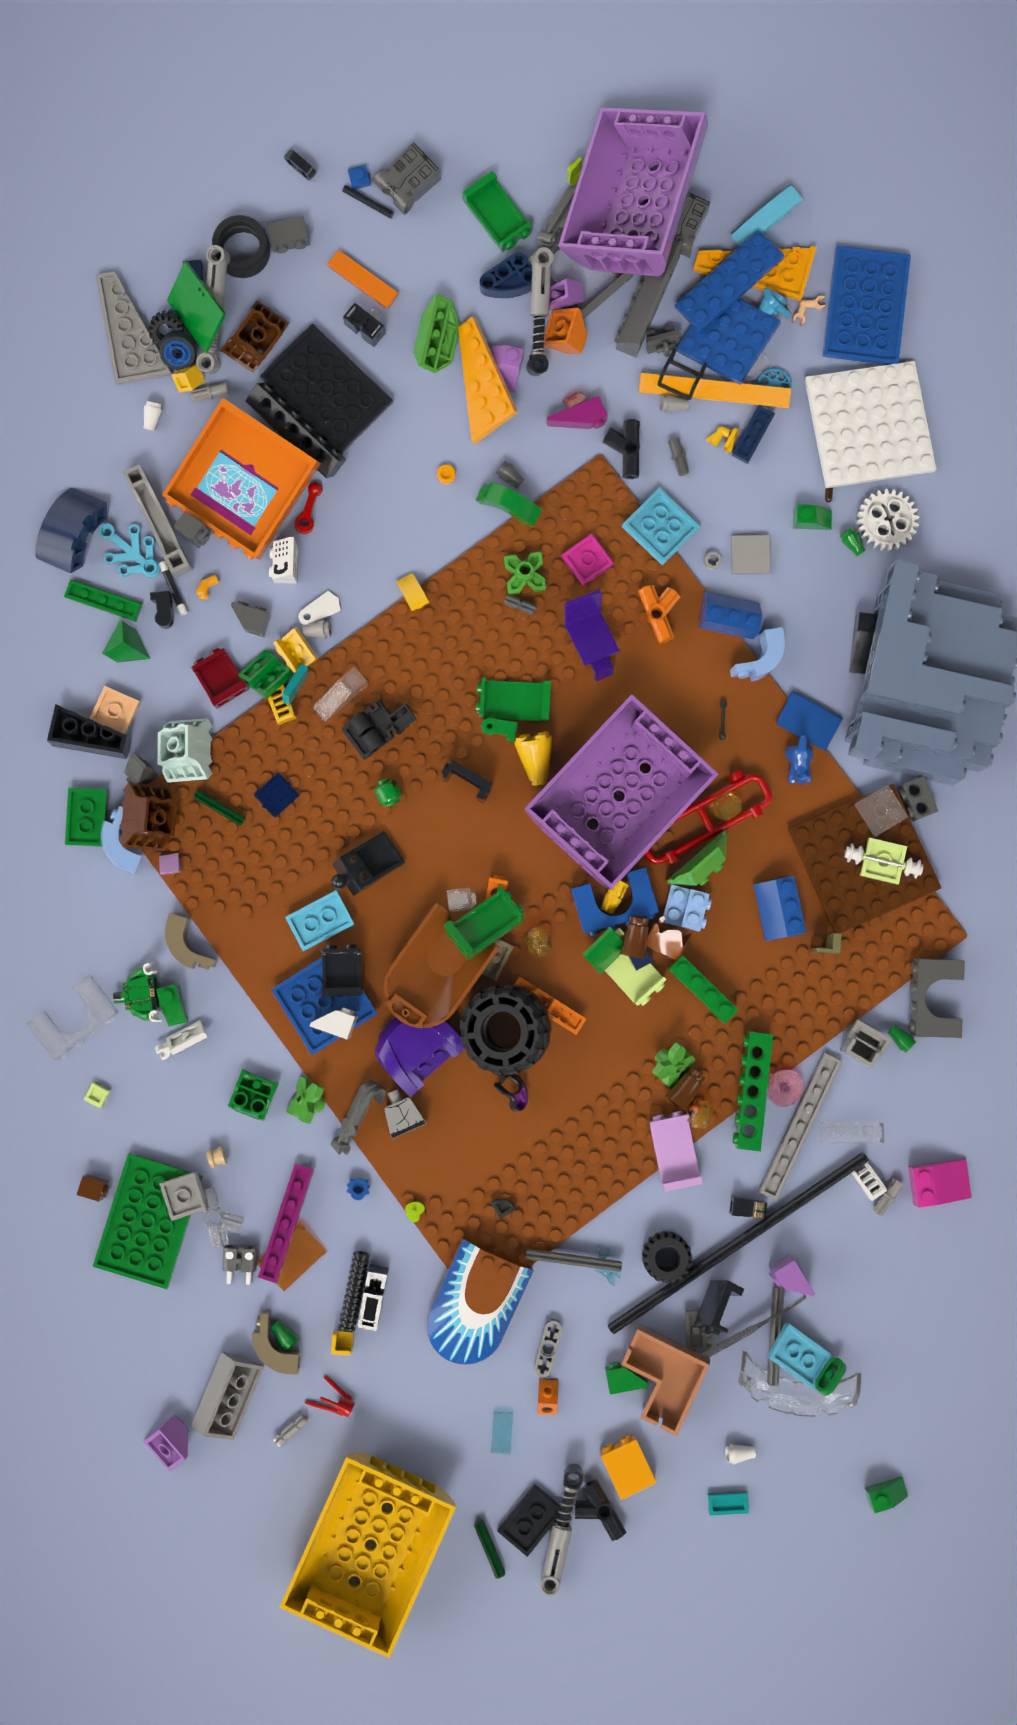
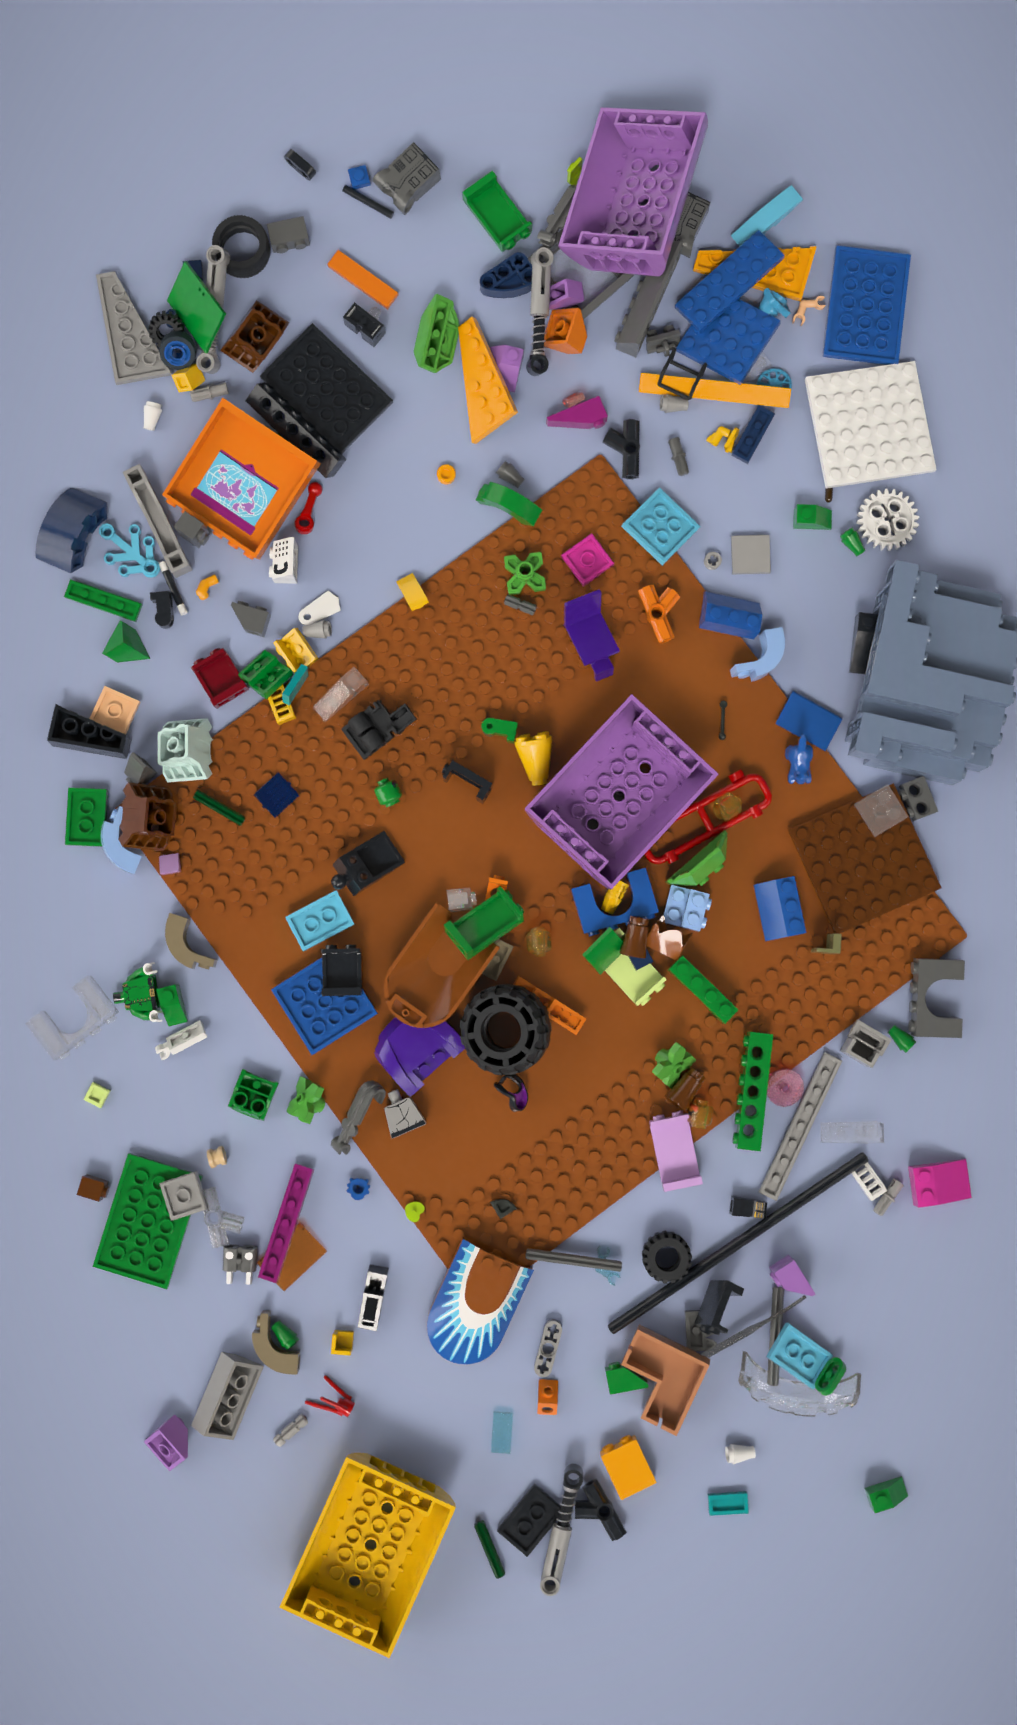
(337, 1023): white slope -> none
(354, 1291): black piece -> none
(514, 700): green panel -> none
(883, 861): yellowish green plate -> none

